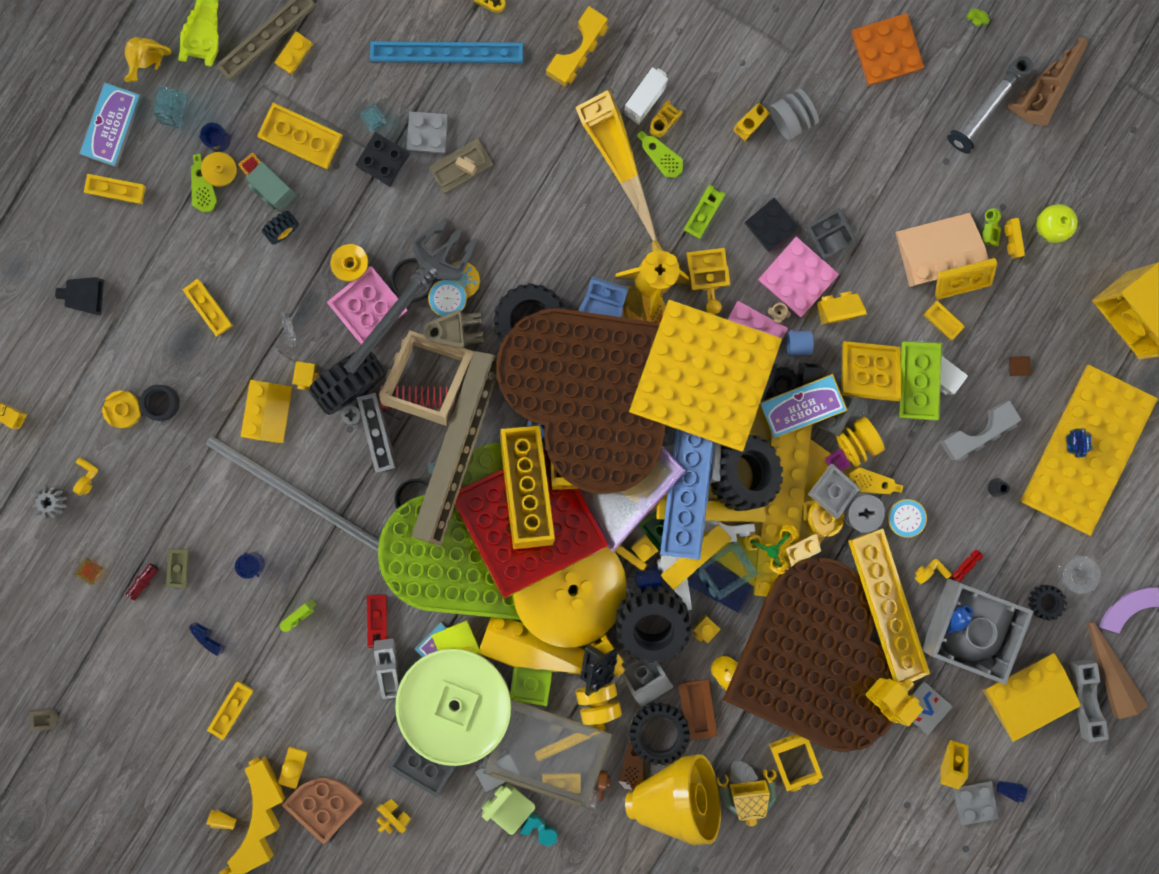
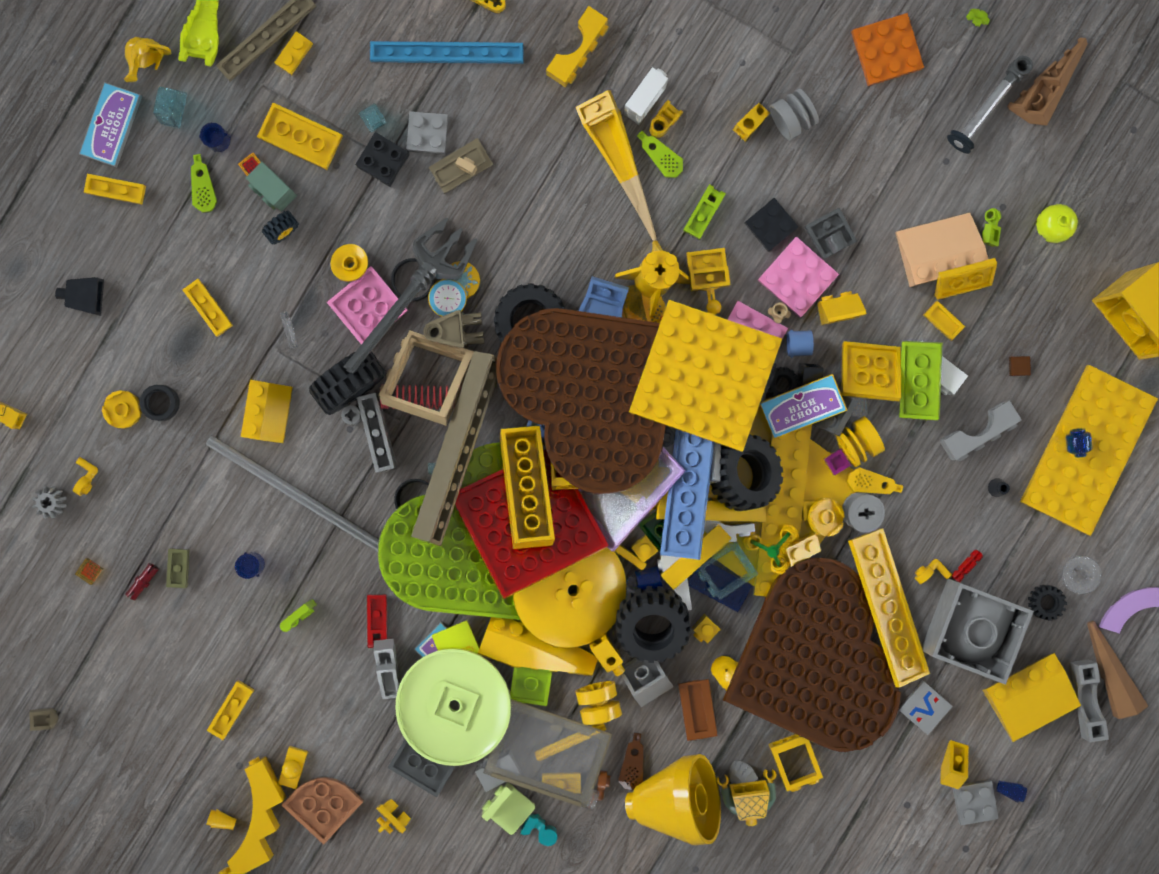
(202, 635): clear blue slope -> none
(218, 169): yellow piece -> none
(305, 375): yellow brick -> none
(597, 668): black bracket -> none
(647, 753): black tyre -> none
(834, 491): light grey tile -> none
(894, 700): yellow brick -> none
(907, 518): piece -> none
(960, 619): blue plant -> none
(1013, 231): yellow plate -> none

